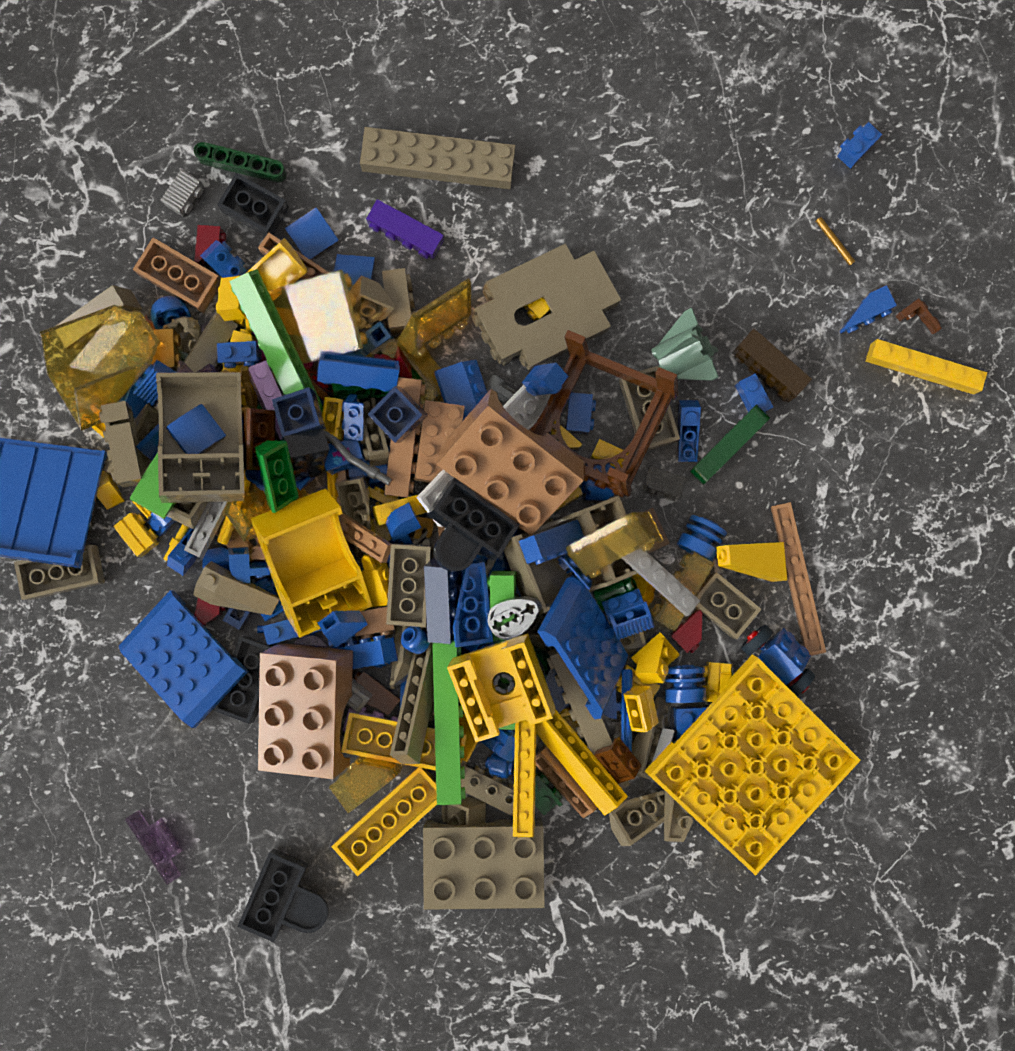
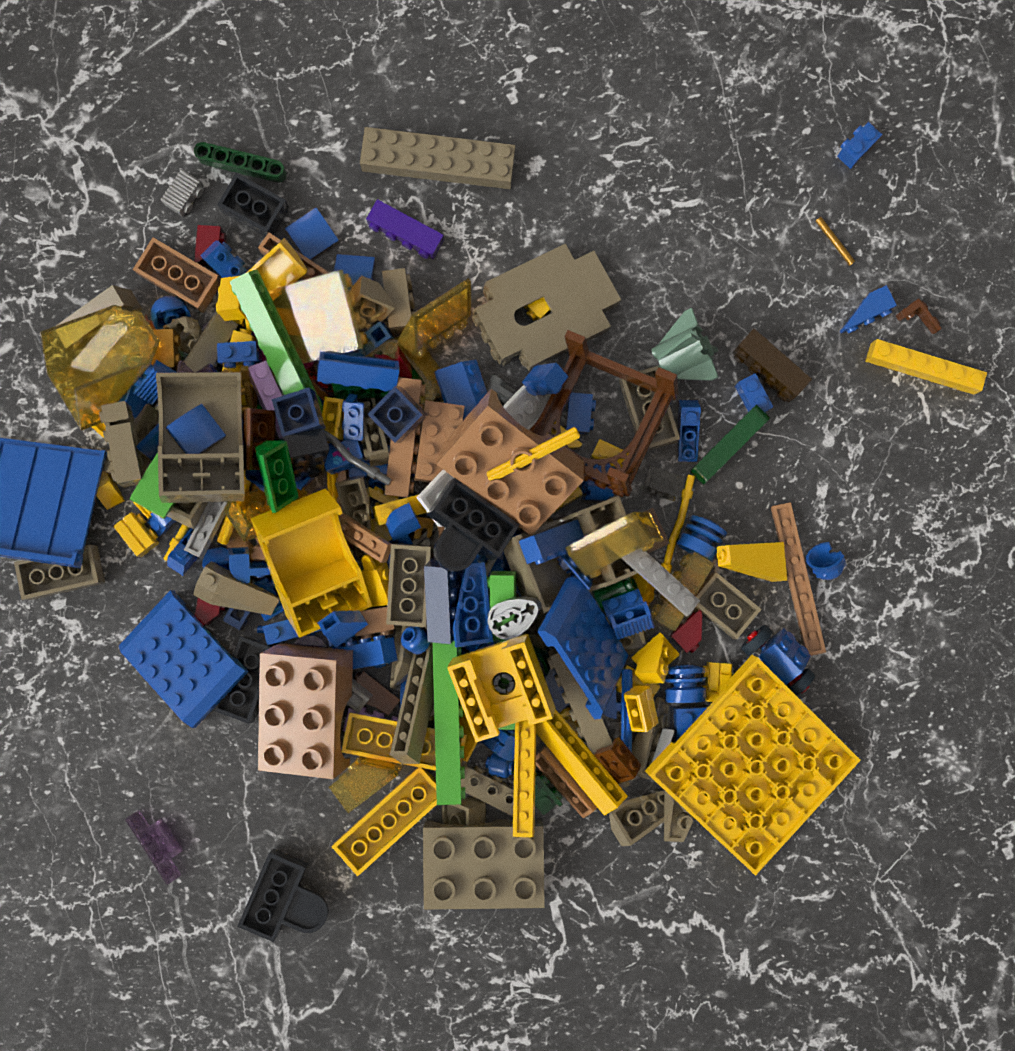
(537, 452): none -> yellow axle
(687, 494): none -> yellow bar
(825, 564): none -> blue helmet

